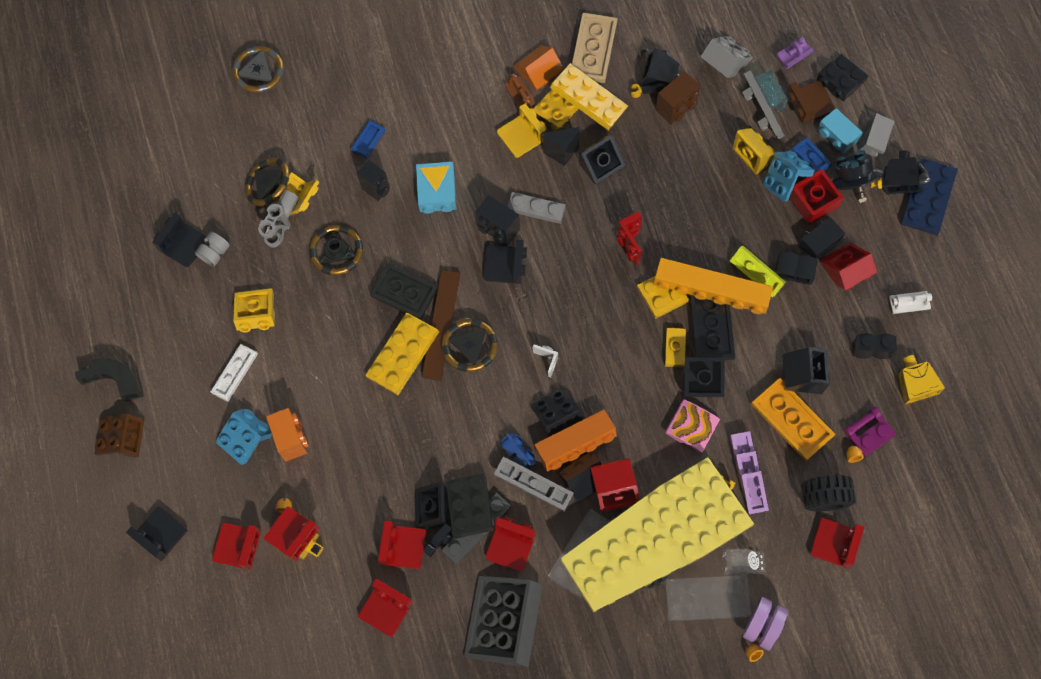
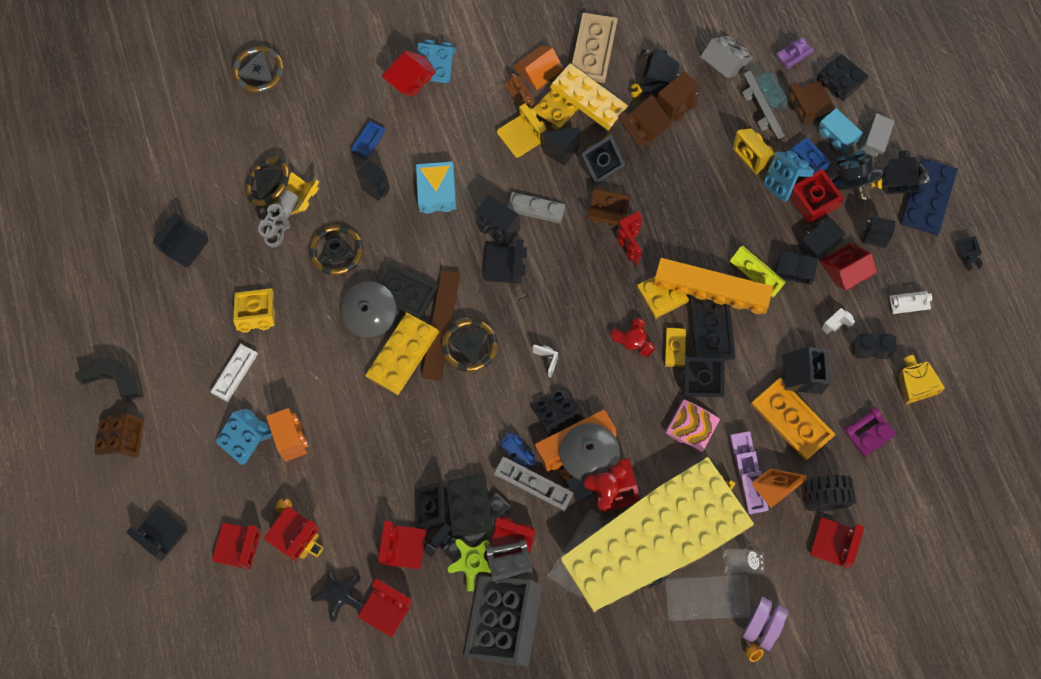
(212, 249): light grey wheel -> none
(338, 594): none -> black animal
(380, 311): none -> dark grey dish
(409, 73): none -> red slope
(439, 57): none -> dark azure bracket
(470, 562): none -> lime animal
(509, 565): none -> dark grey plate
(583, 462): none -> dark grey dish
(606, 485): none -> red animal
(608, 206): none -> reddish brown bracket
(634, 338): none -> red animal
(646, 121): none -> reddish brown bracket
(777, 484): none -> orange slope
(839, 318): none -> white bracket
(854, 454): light orange hinge -> none
(878, 231): none -> black brick
(969, 250): none -> black plate

